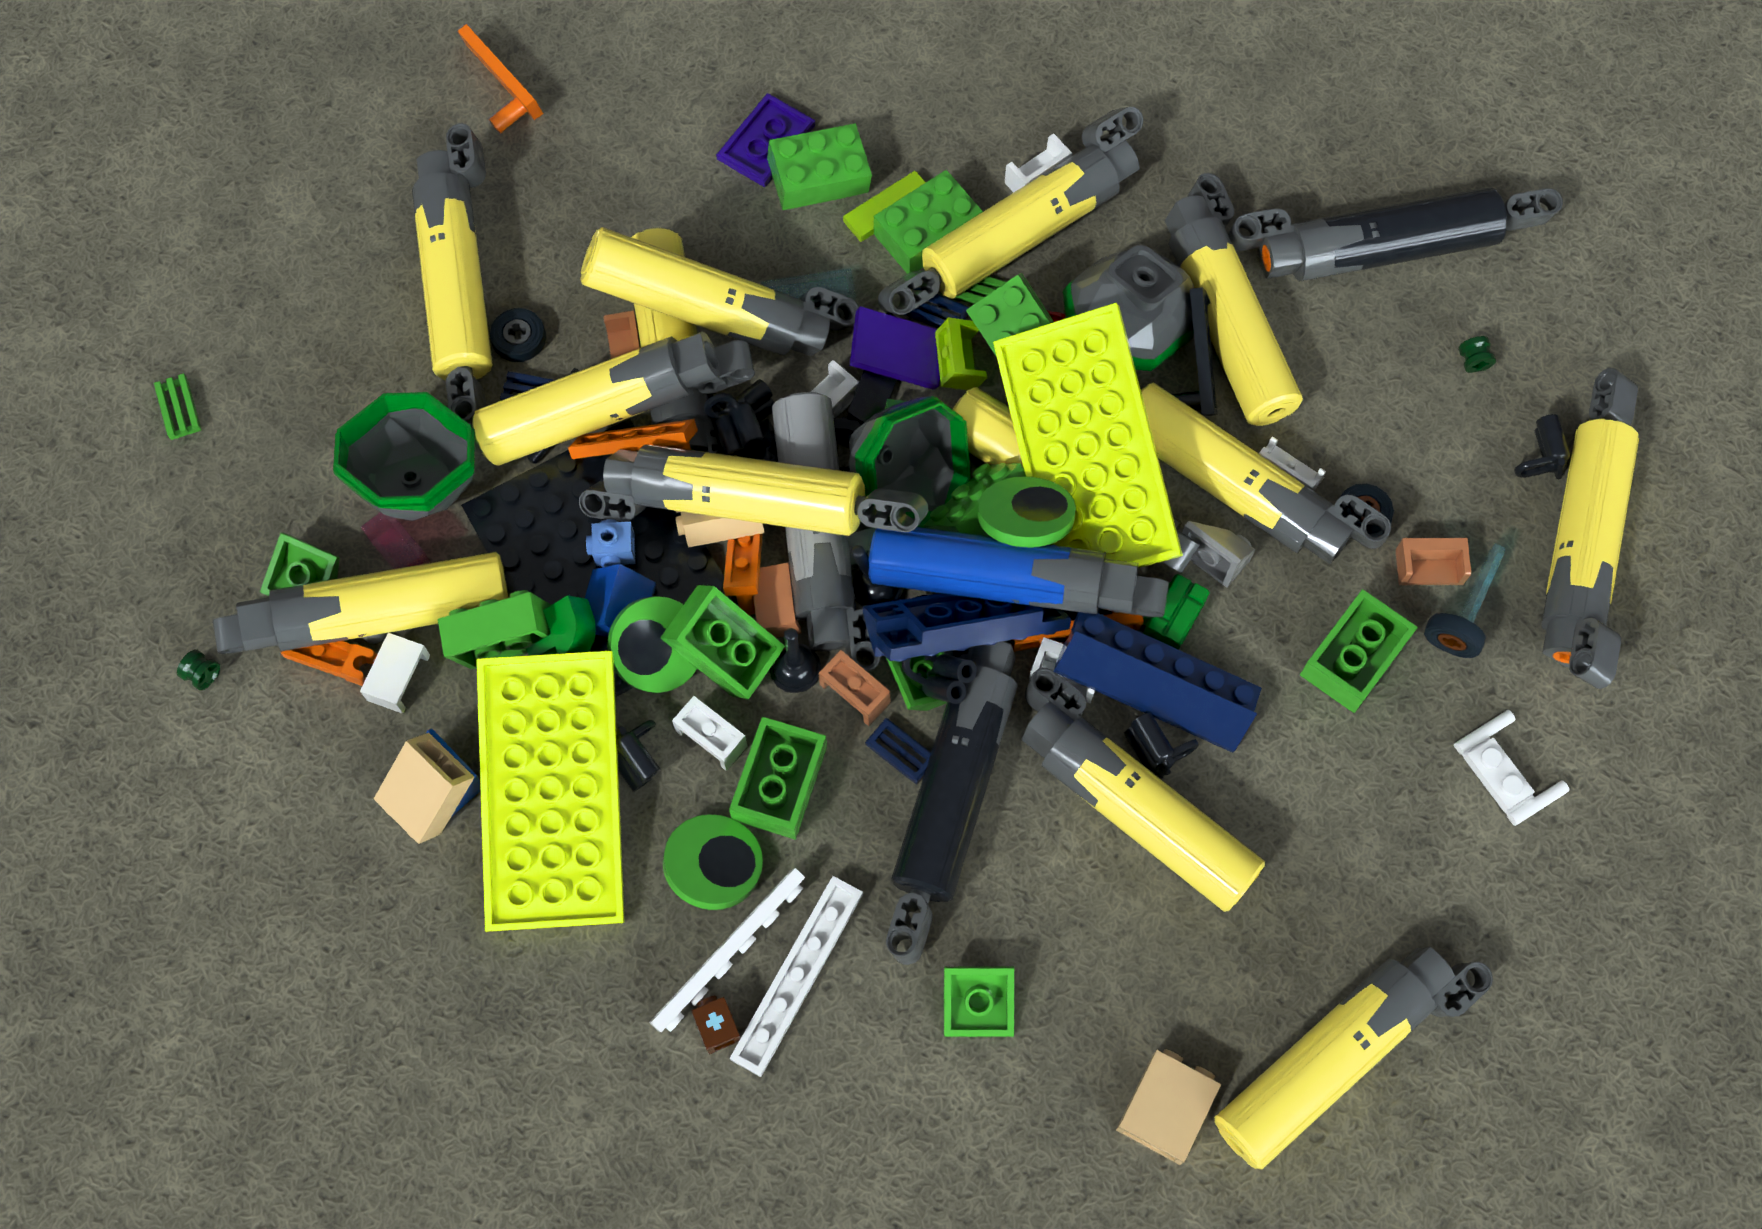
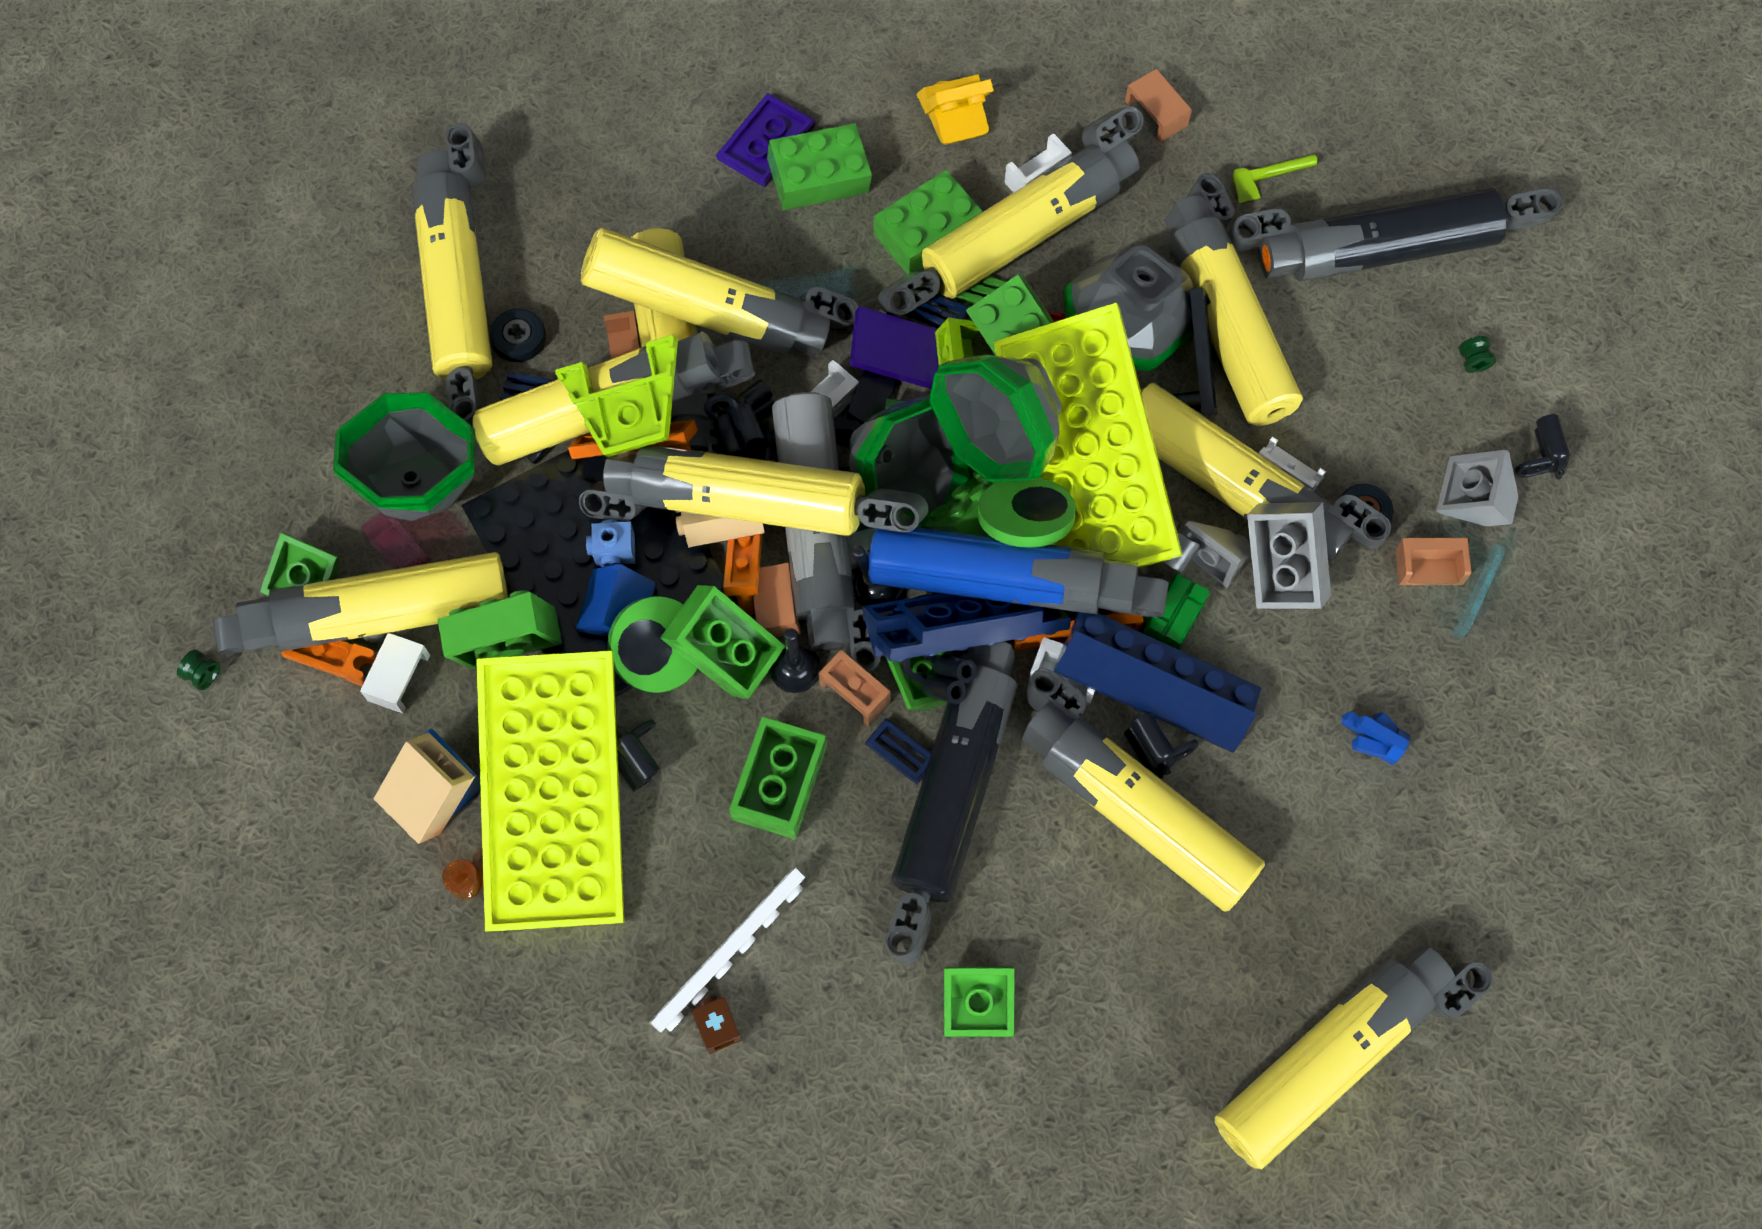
(171, 386): bright green tile -> none
(467, 884): none -> clear orange wheel
(522, 101): orange piece -> none
(570, 627): green brick -> none
(632, 412): none -> lime wing
(710, 732): white panel -> none
(712, 862): bright green piece -> none
(796, 976): white plate -> none
(861, 218): lime tile -> none
(957, 108): none -> yellow piece
(998, 415): none -> rock
(1160, 102): none -> nougat panel
(1169, 1106): tan brick -> none
(1244, 179): none -> lime piece
(1289, 555): none -> light grey brick
(1358, 651): bright green brick -> none
(1377, 736): none -> blue rock
(1455, 635): black bush -> none
(1480, 488): none -> light grey slope
(1501, 775): white plate -> none
(1592, 535): piece -> none

